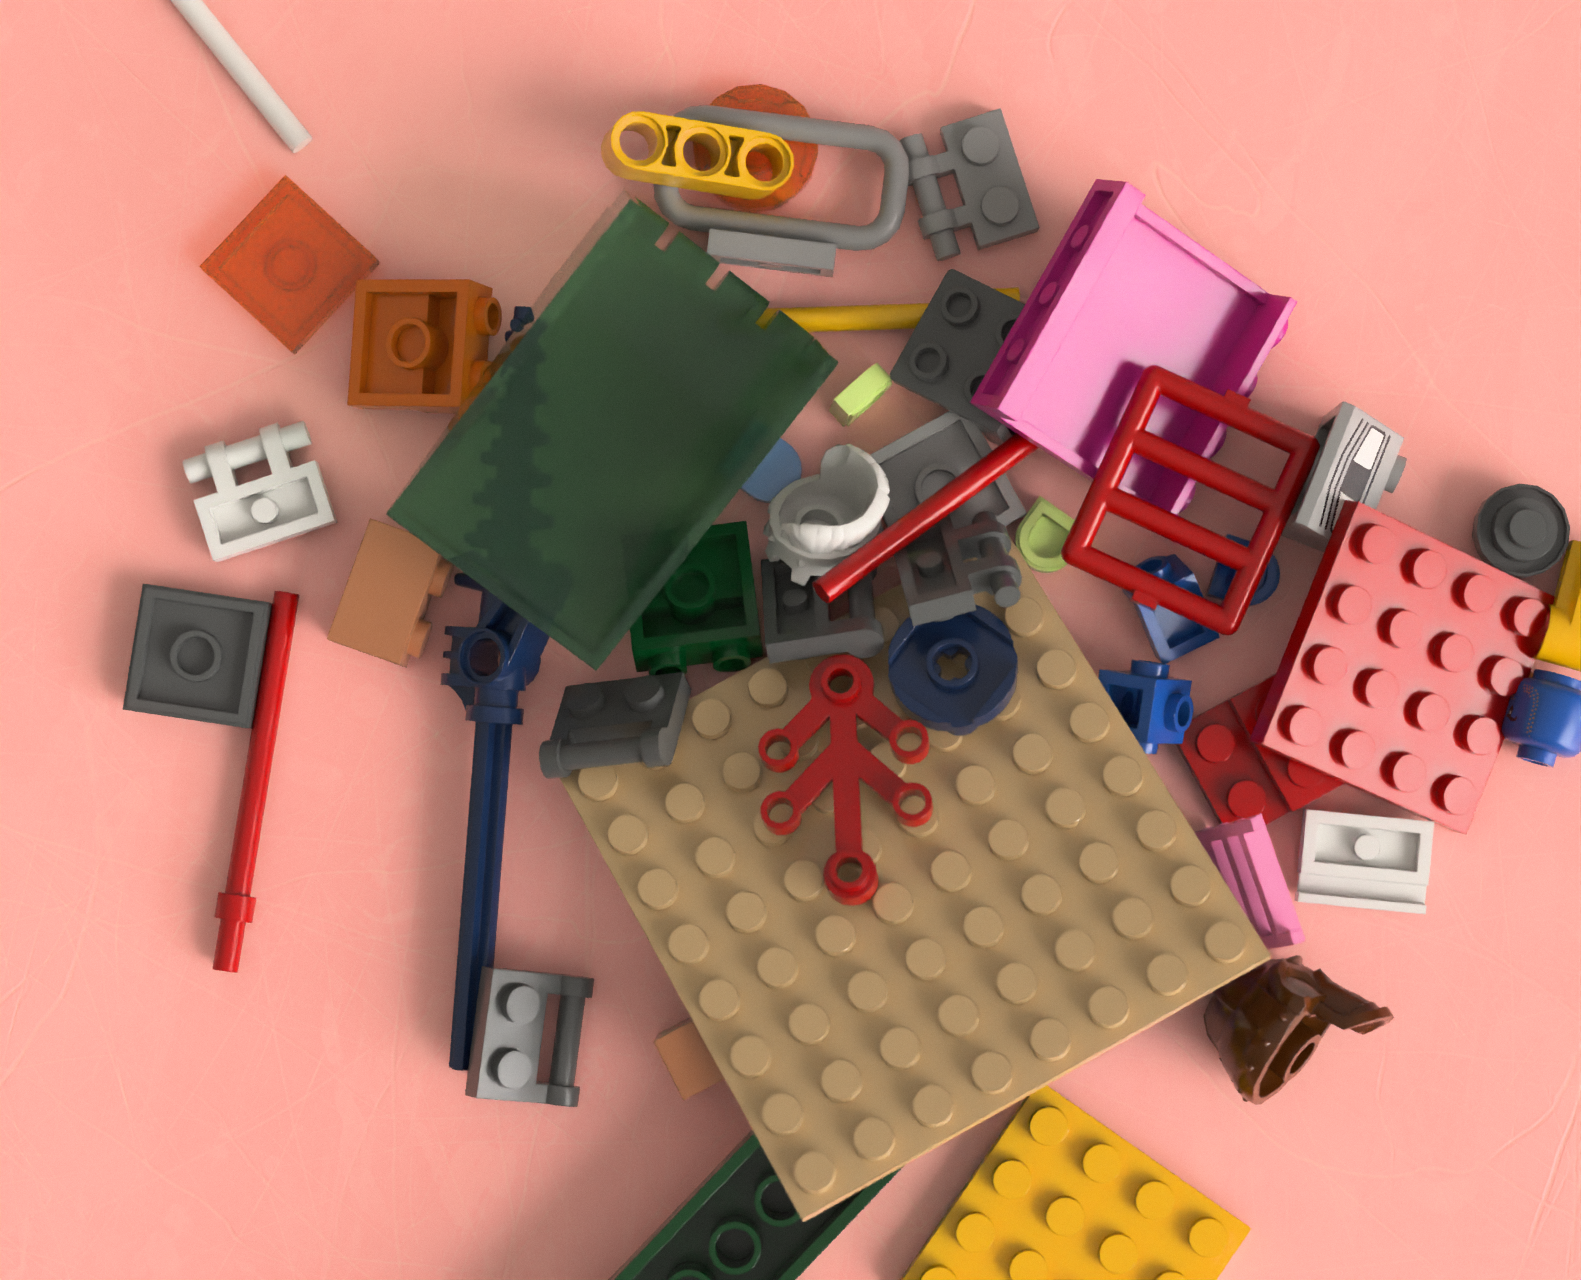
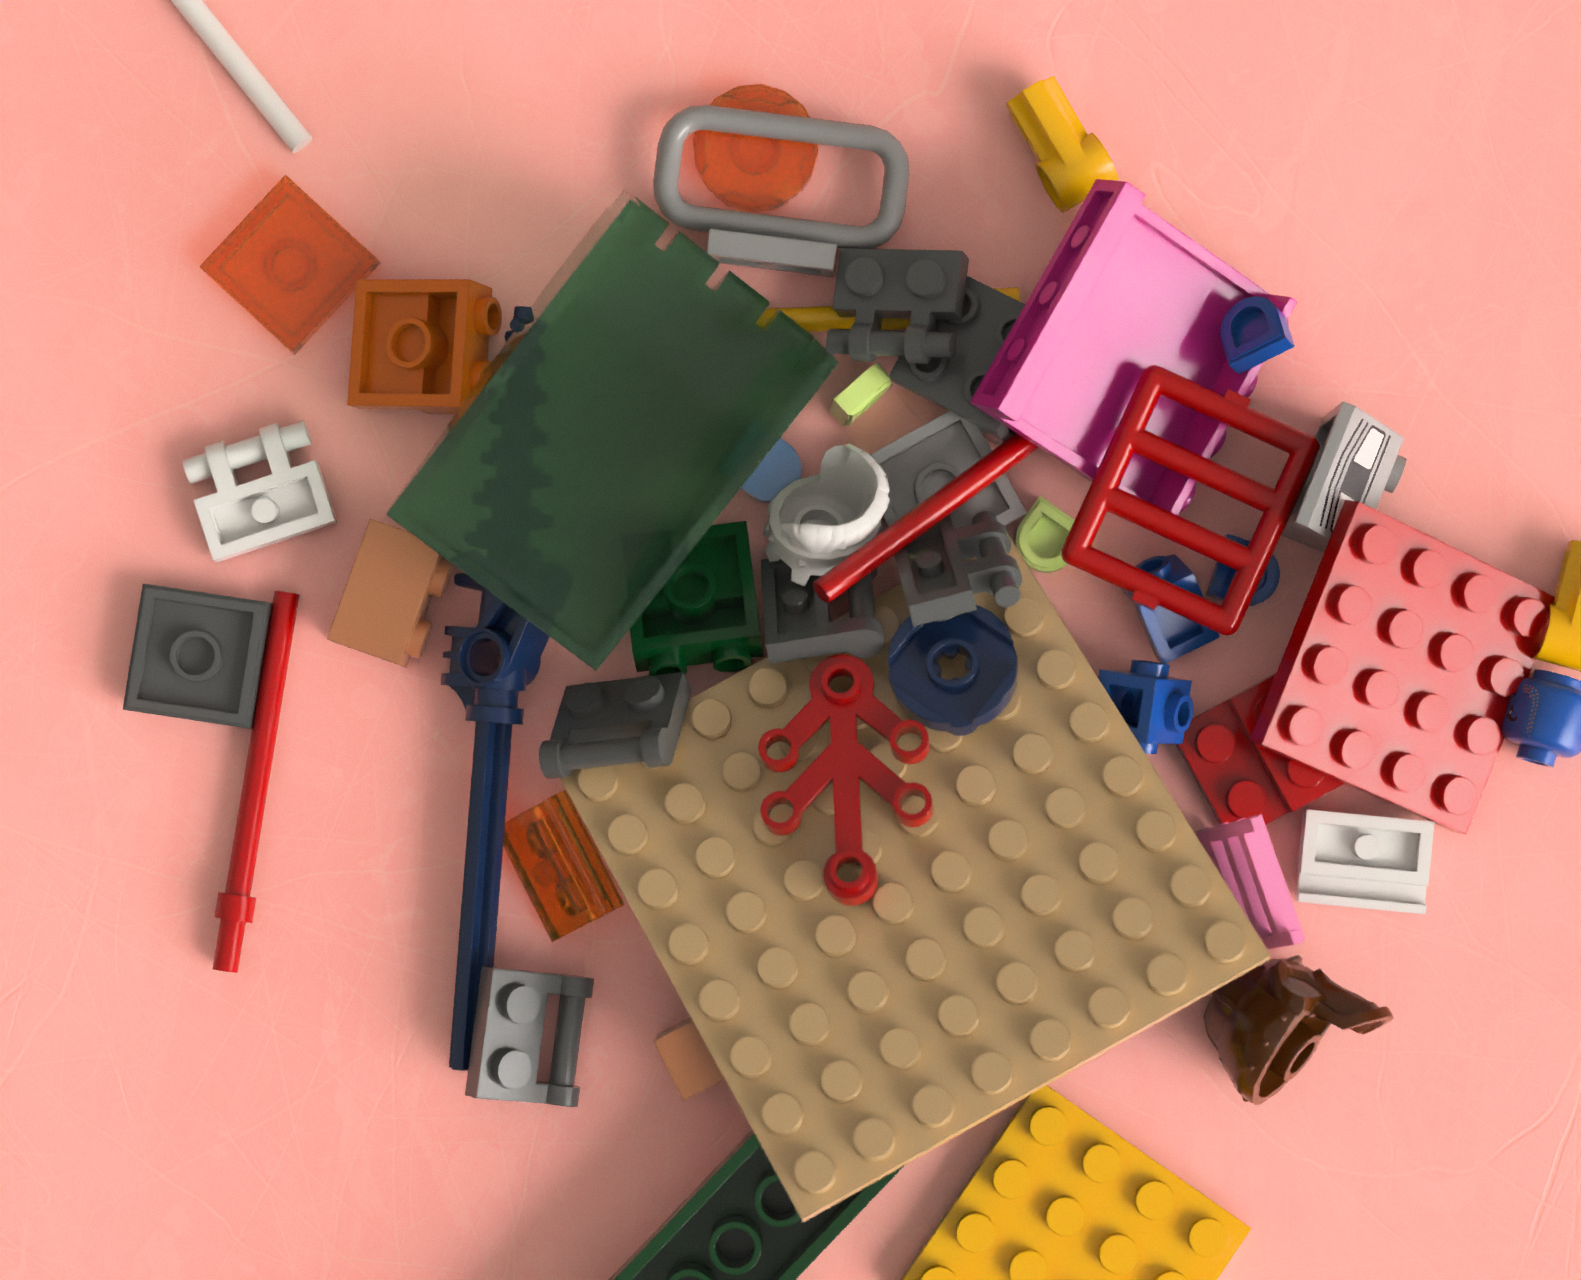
(559, 866): none -> clear orange plate
(725, 144): yellow beam -> none
(901, 286): none -> dark grey plate
(987, 180): light grey plate -> none
(1065, 152): none -> yellow piece
(1254, 333): none -> blue tile
(1521, 530): dark grey plate -> none

